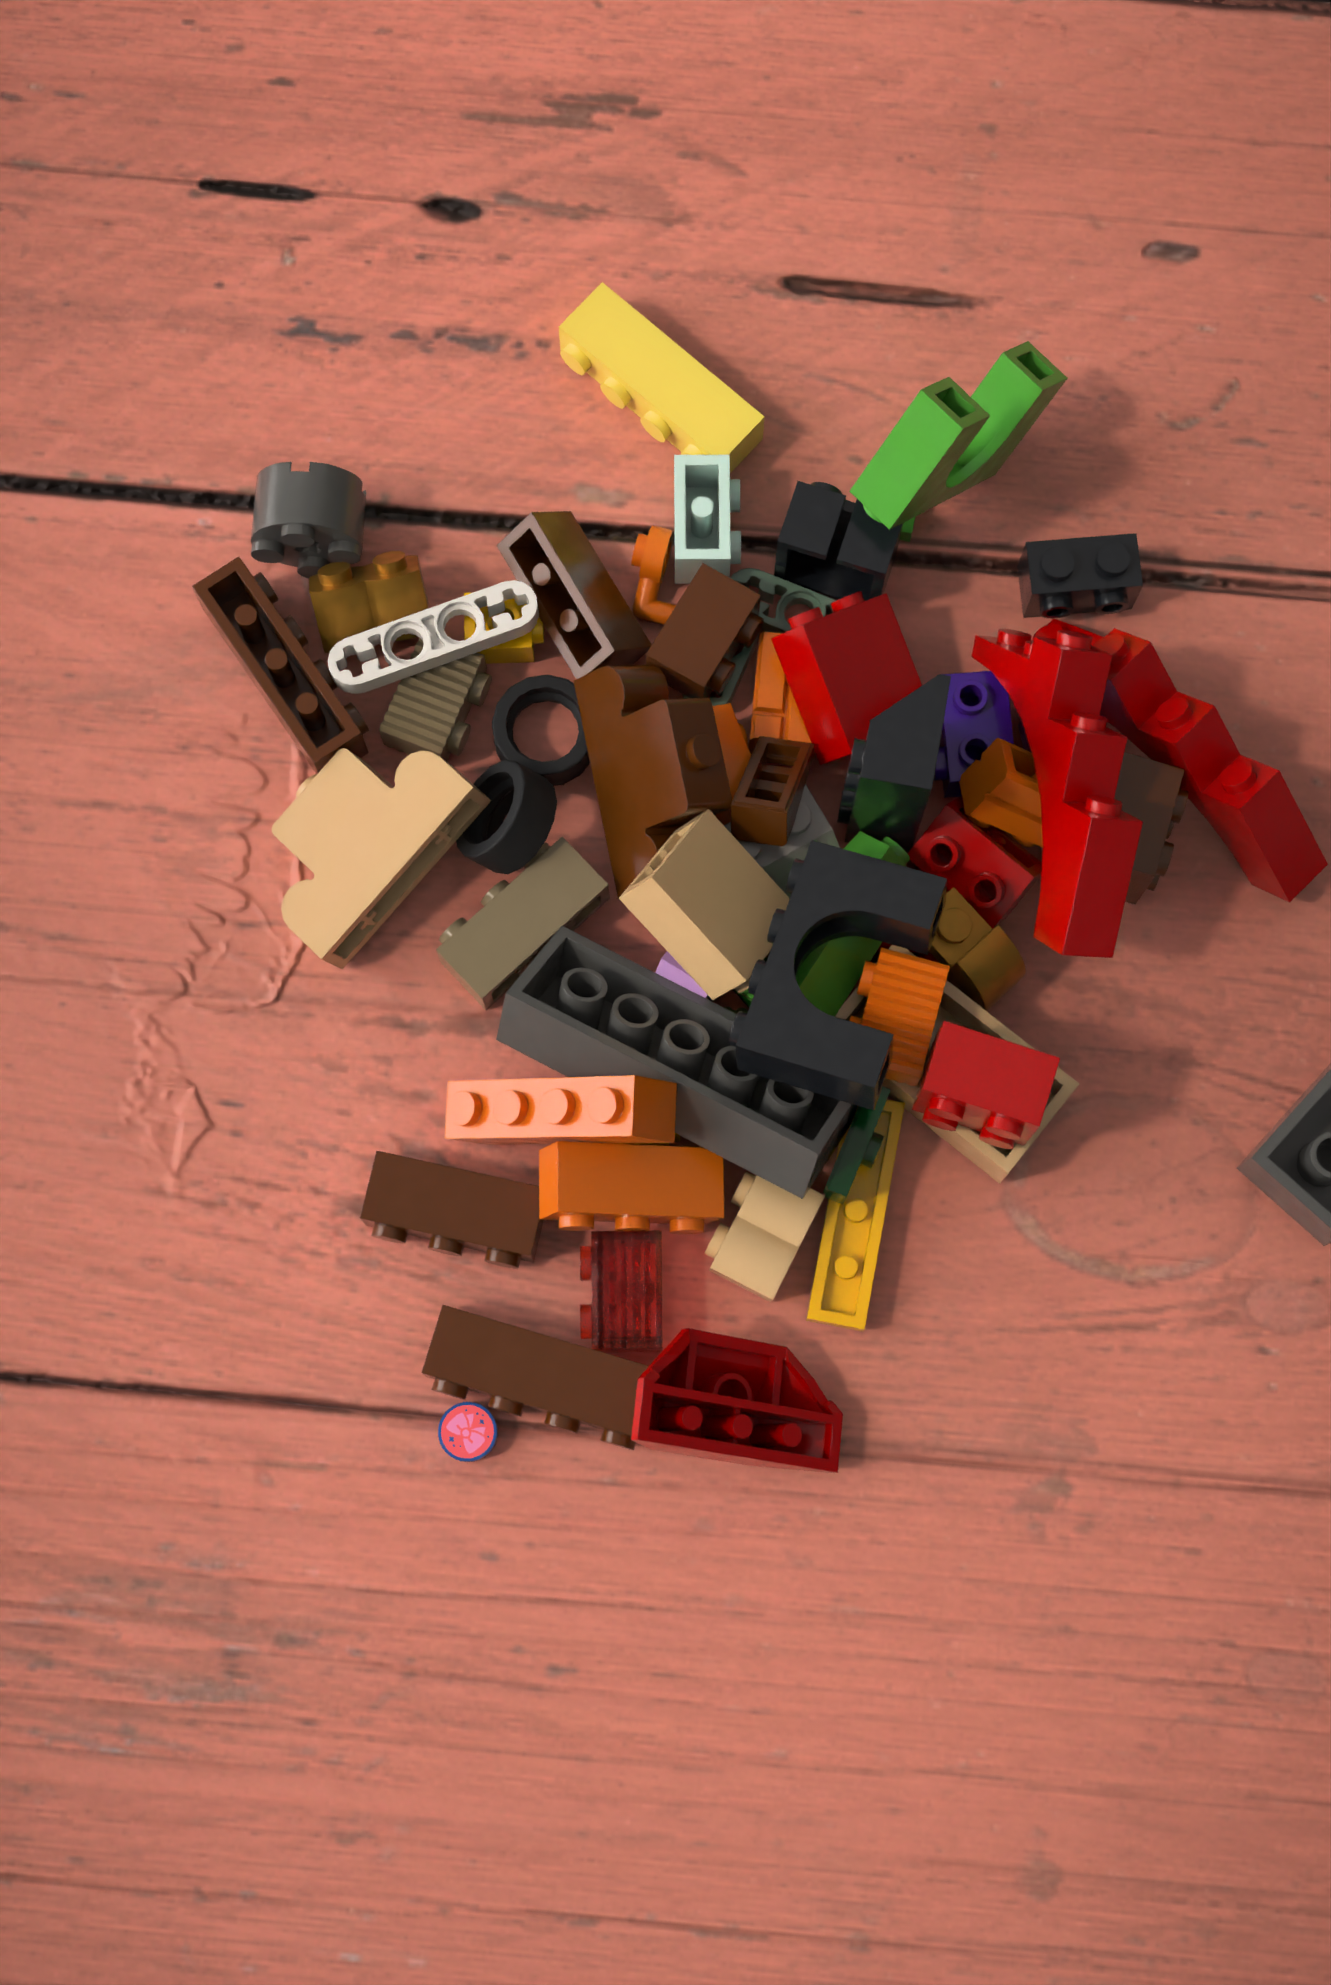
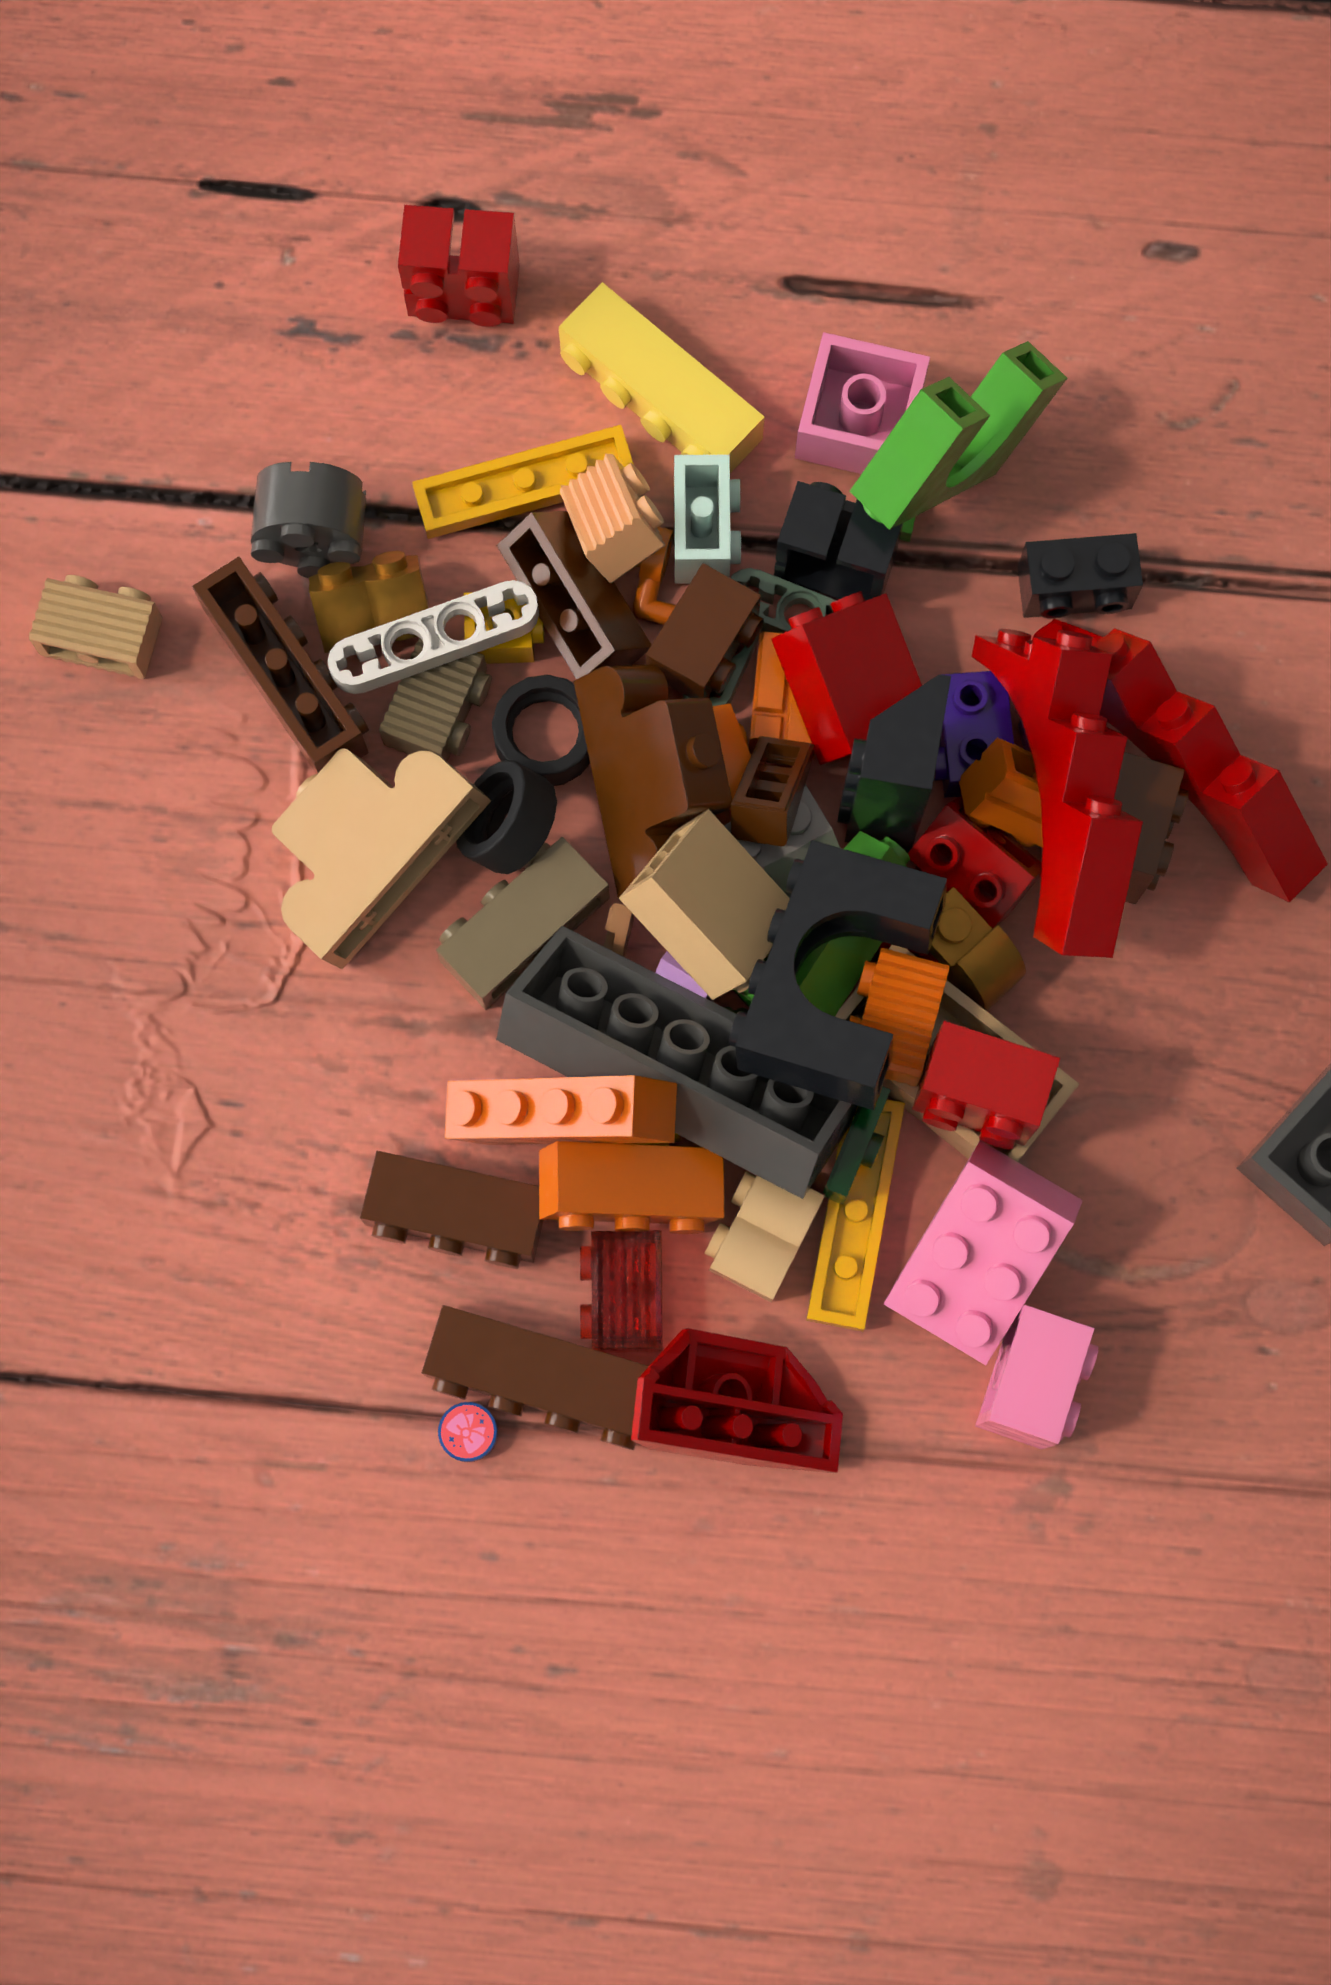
(96, 626): none -> tan brick
(467, 287): none -> red piece
(512, 482): none -> yellow plate
(613, 516): none -> light nougat brick
(618, 928): none -> medium nougat tile
(856, 400): none -> bright pink brick
(983, 1252): none -> bright pink brick
(1037, 1379): none -> bright pink brick

